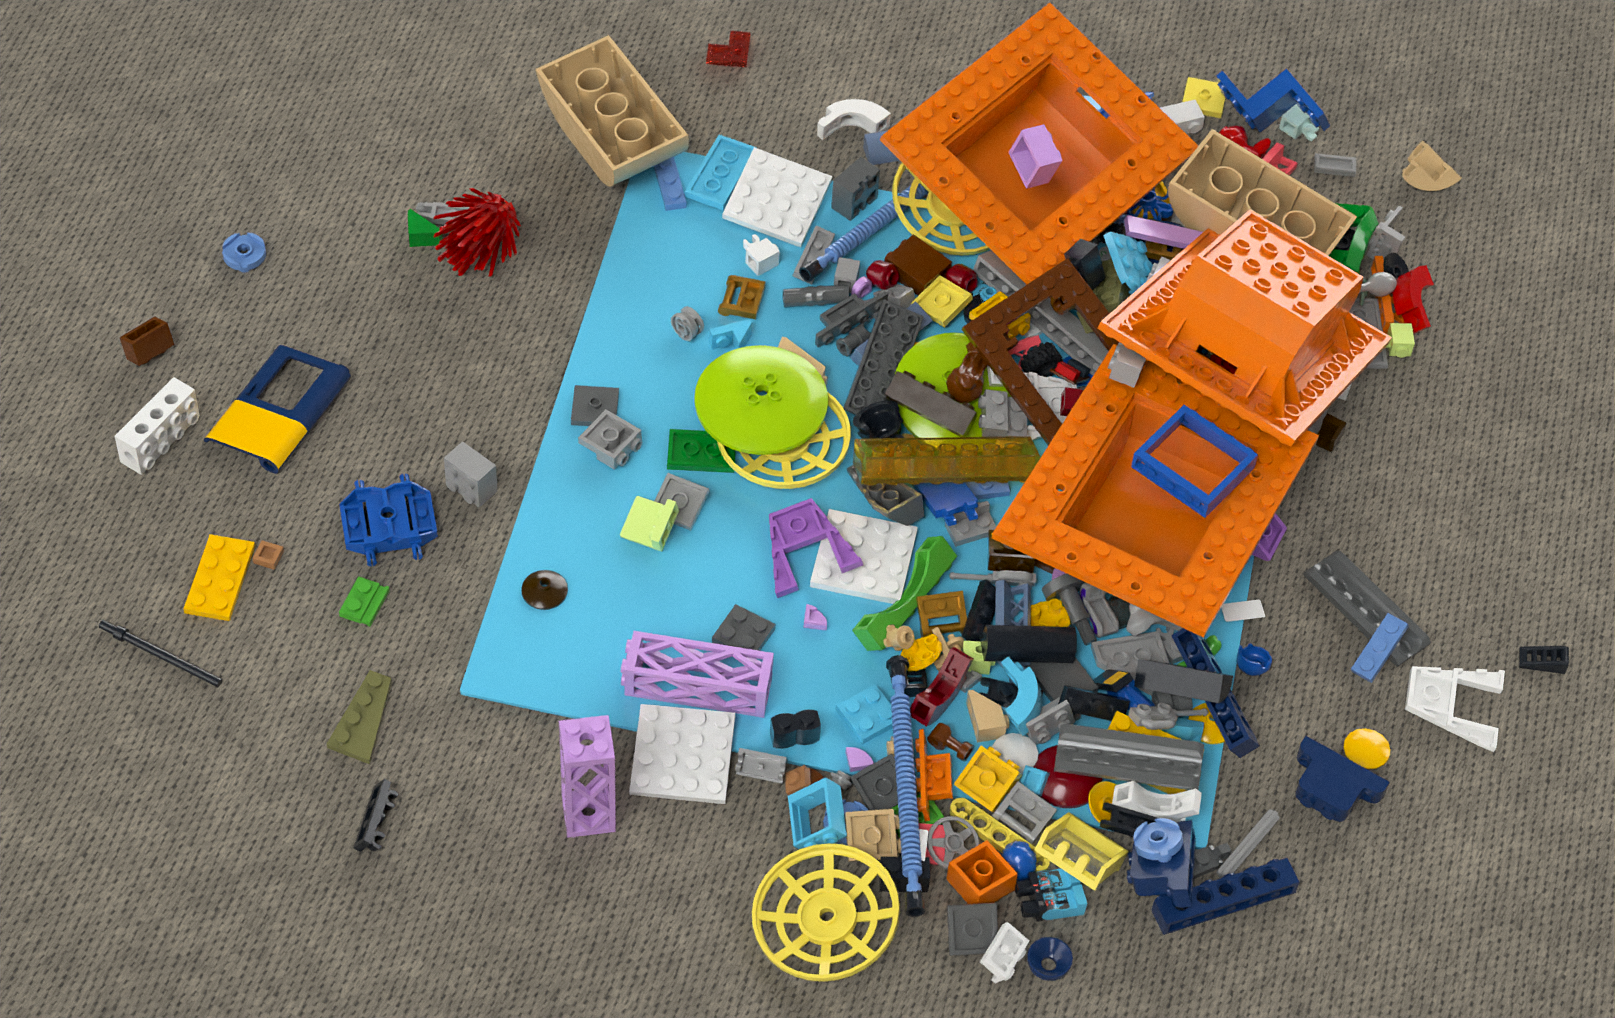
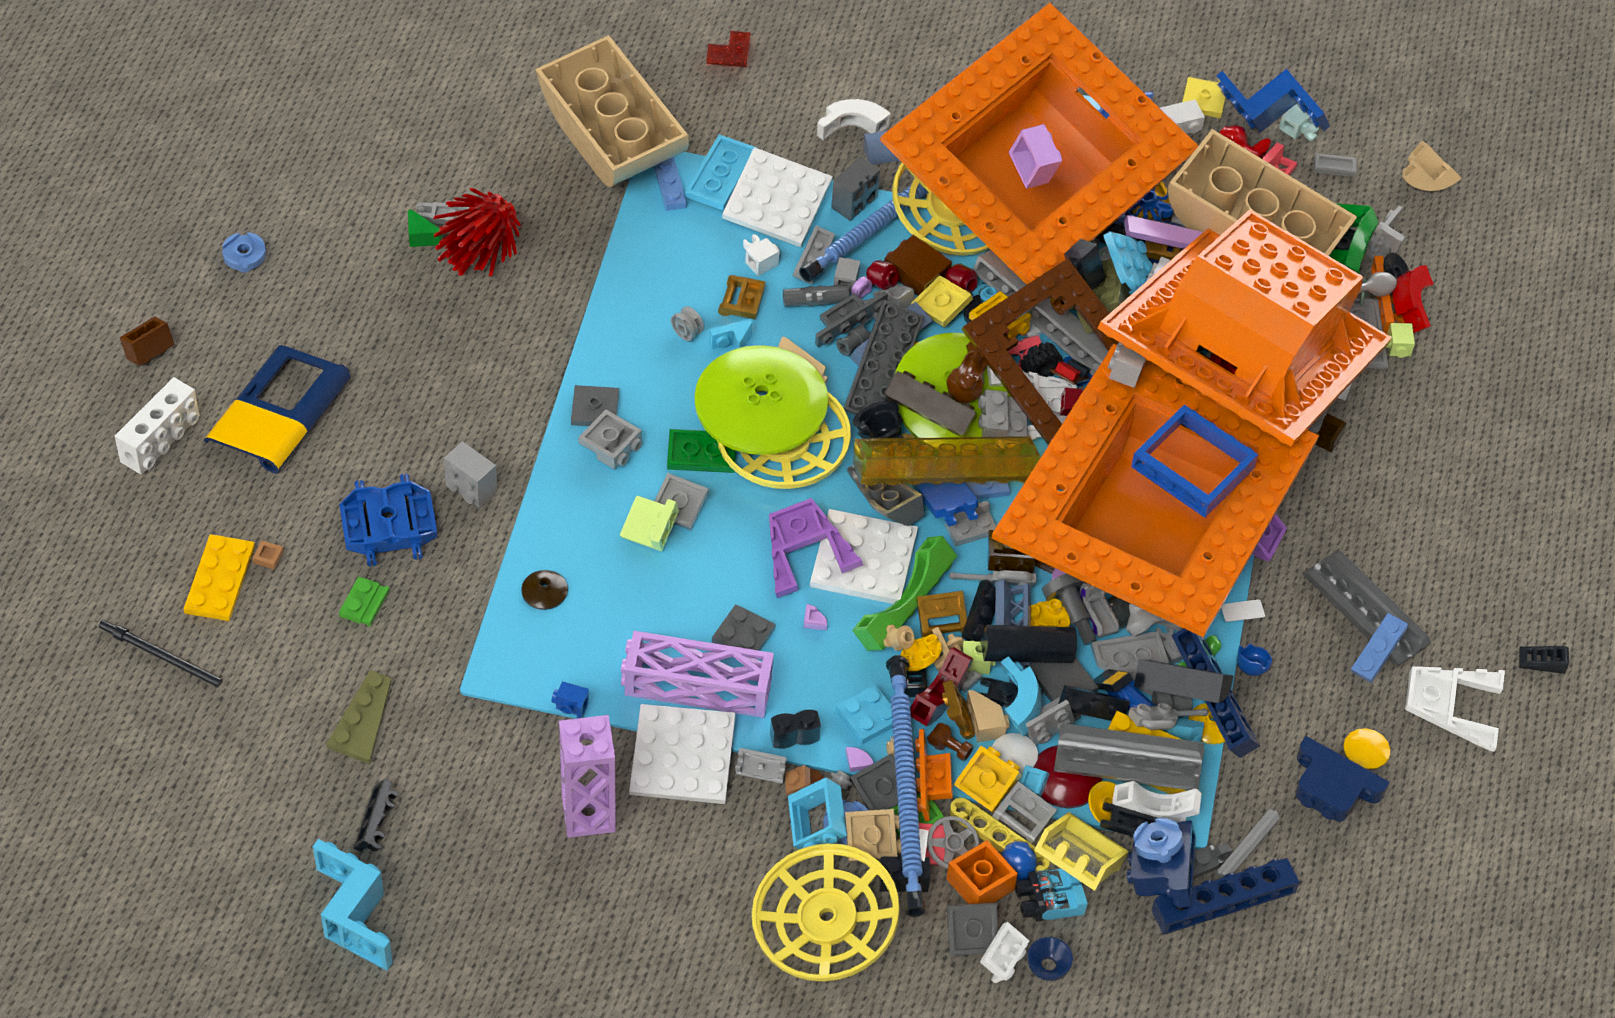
(352, 904): none -> medium azure bracket
(571, 699): none -> blue brick
(958, 710): none -> pearl gold plate

